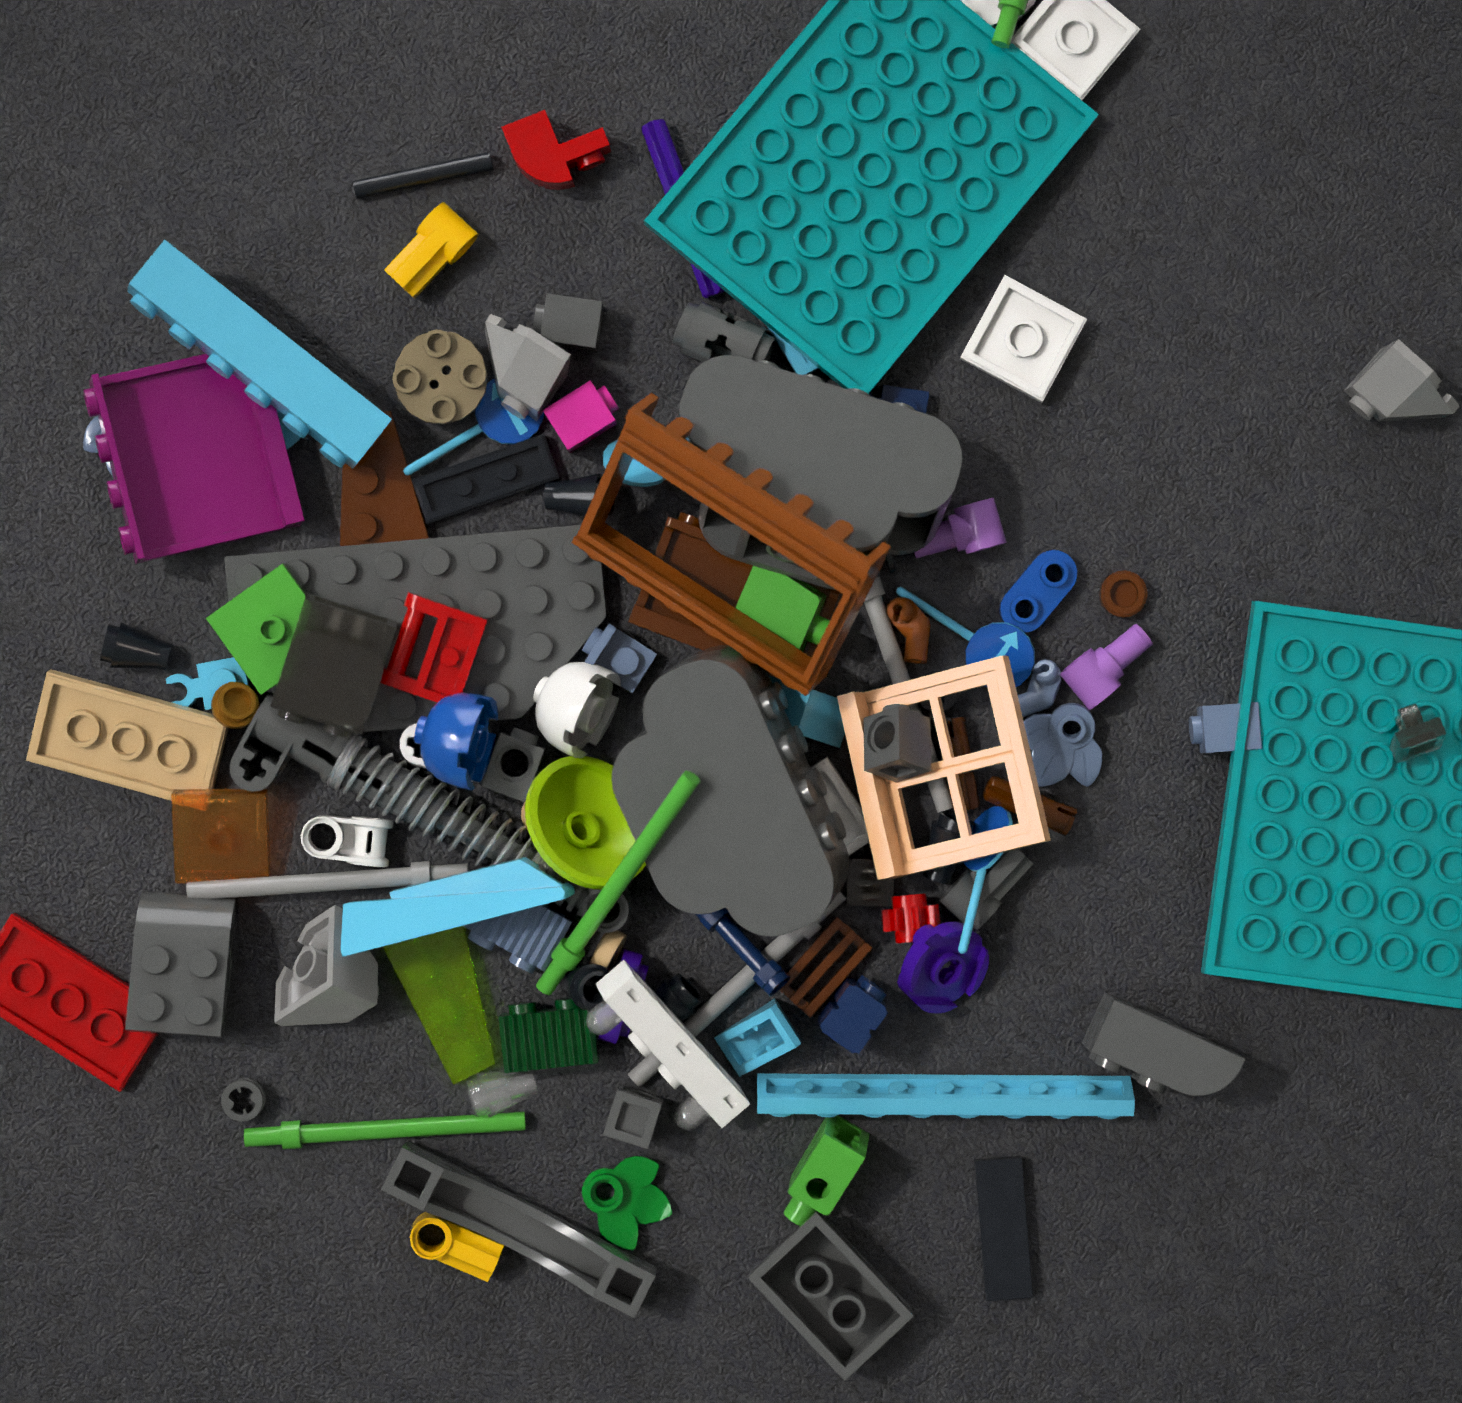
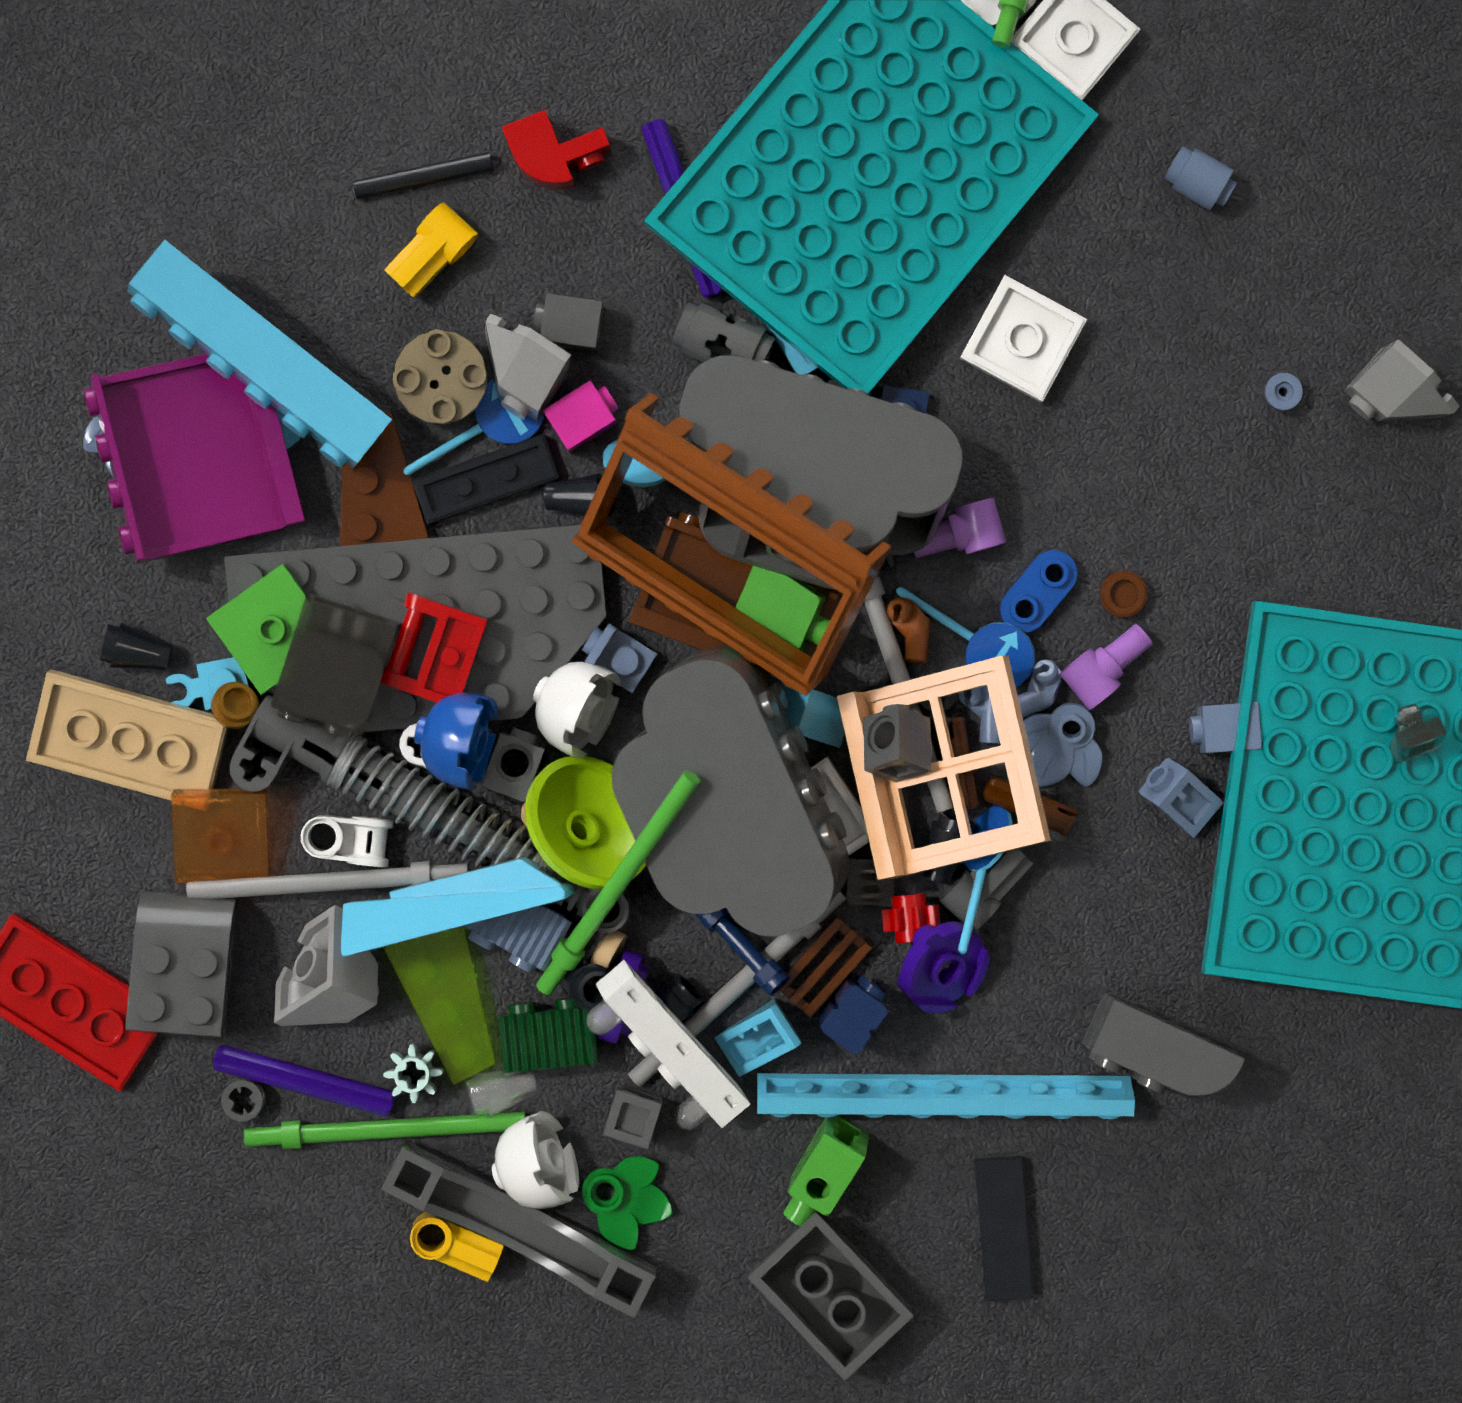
(303, 1080): none -> dark purple axle
(422, 1063): none -> light aqua gear
(534, 1165): none -> white cylinder
(980, 703): none -> sand blue arm
(1180, 796): none -> sand blue bracket
(1200, 178): none -> sand blue brick
(1291, 386): none -> sand blue piece

